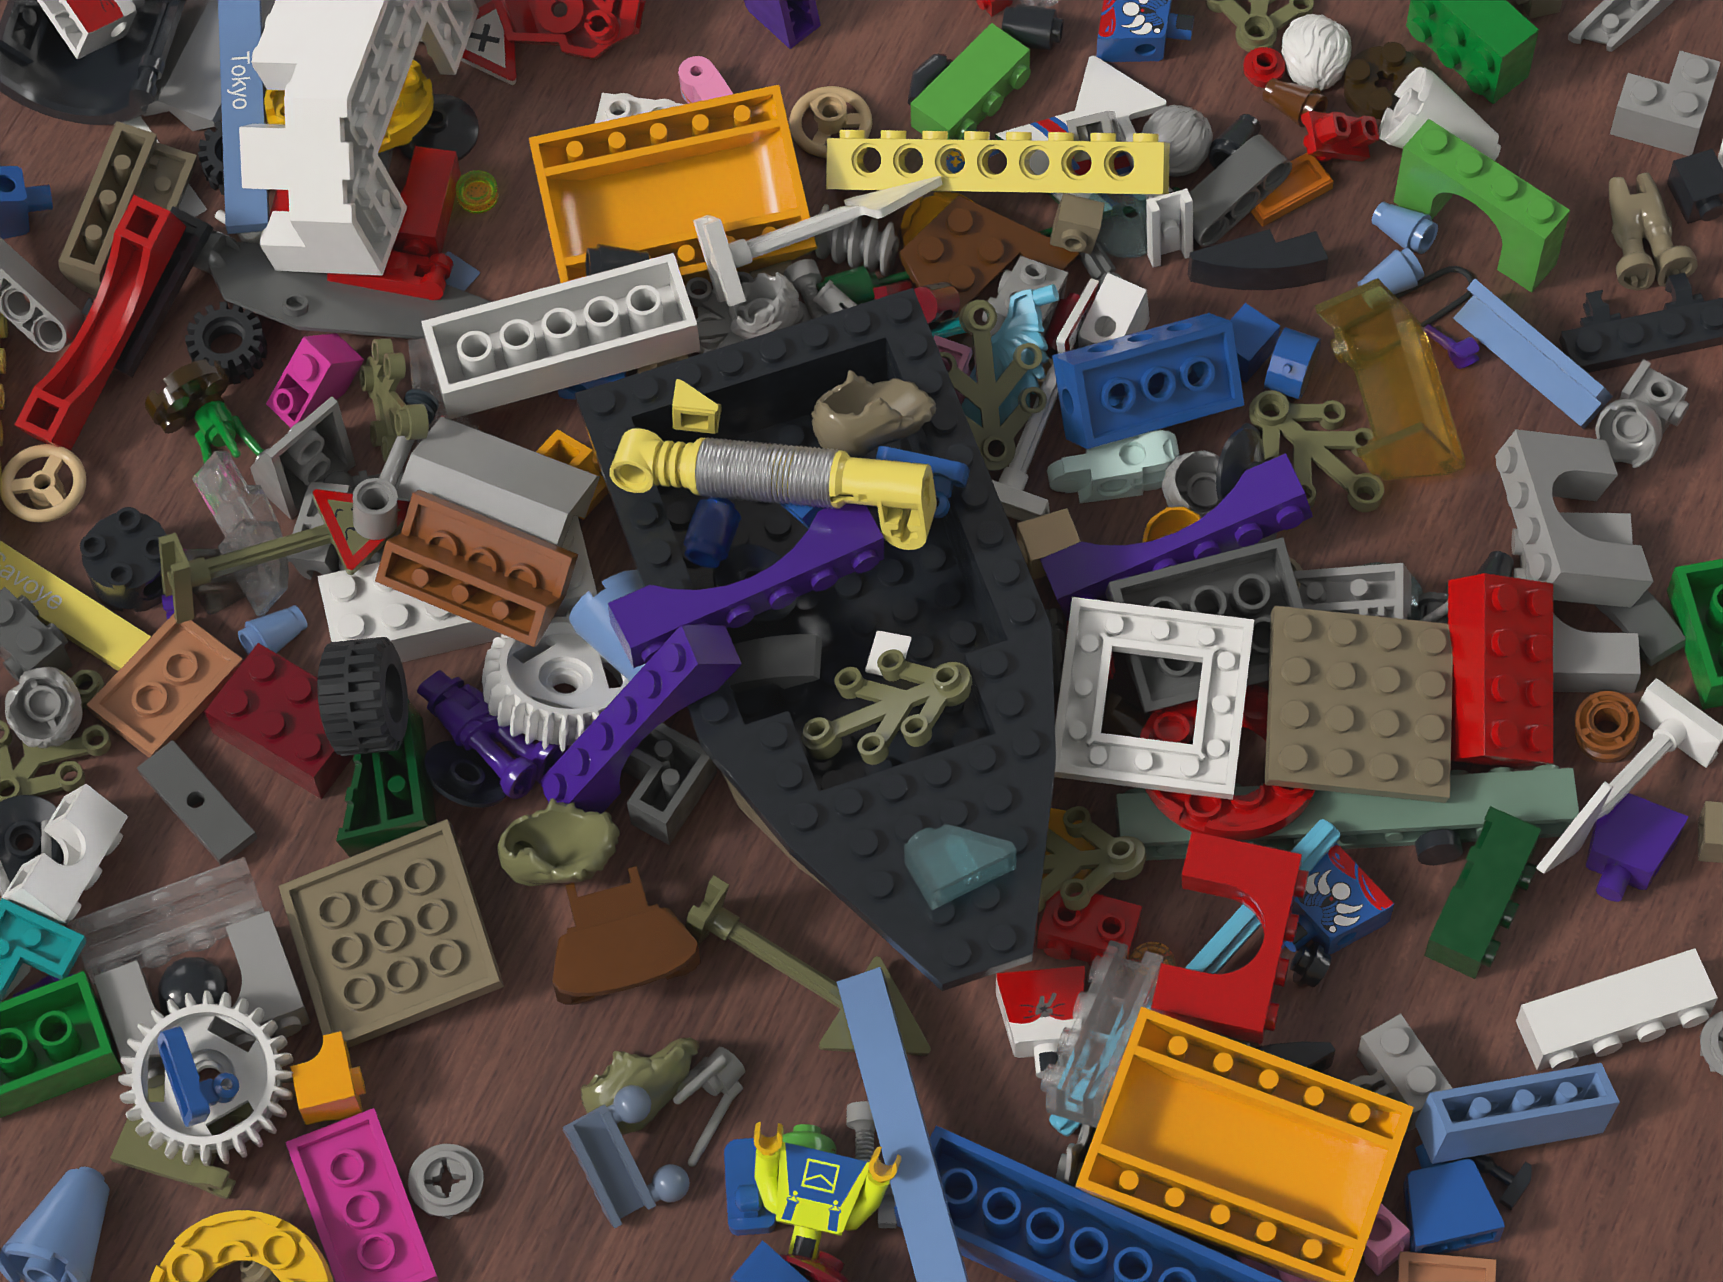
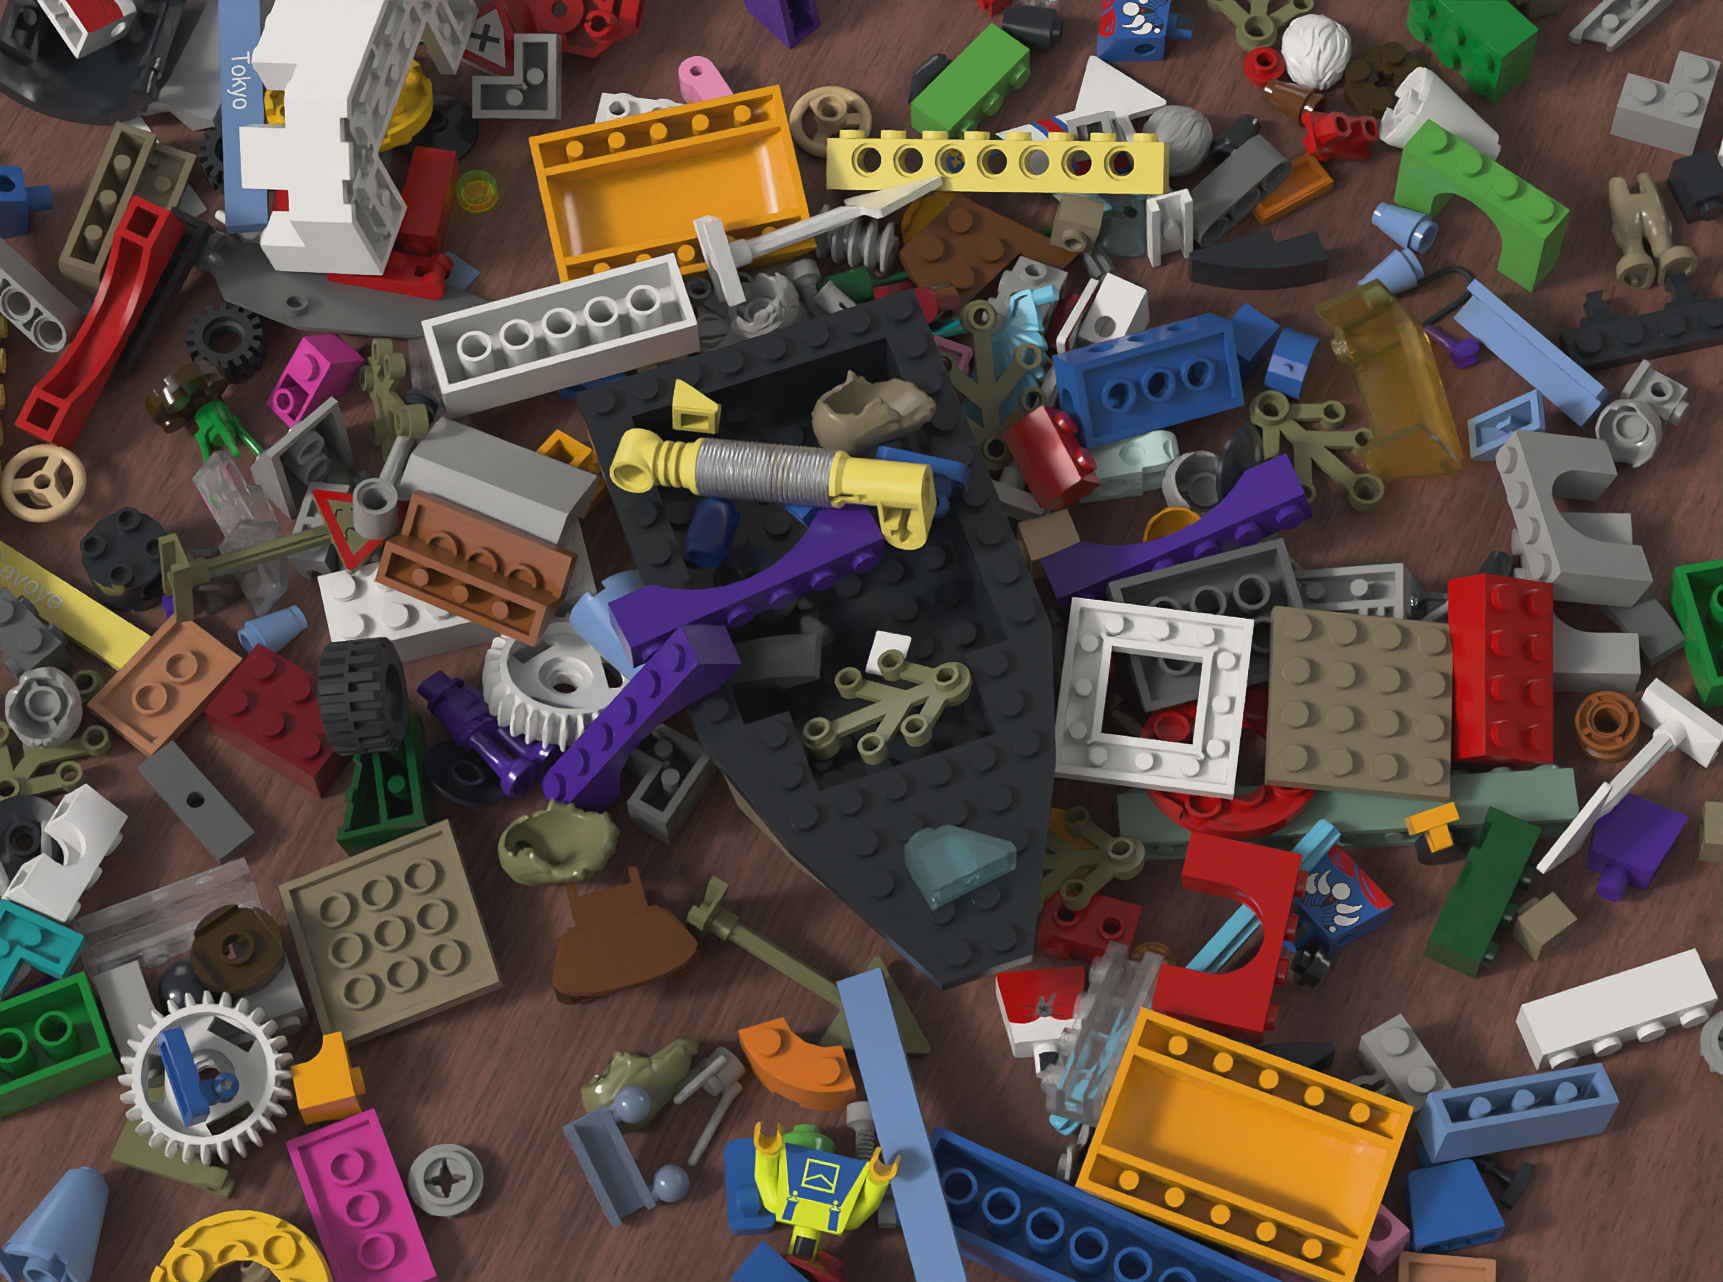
(243, 975): none -> dark brown plate
(533, 89): none -> light grey brick
(611, 257): black cone -> none
(798, 1070): none -> orange brick
(1052, 458): none -> red brick
(1434, 825): none -> light orange tile
(1493, 428): none -> medium blue slope
(1543, 925): none -> dark tan plate

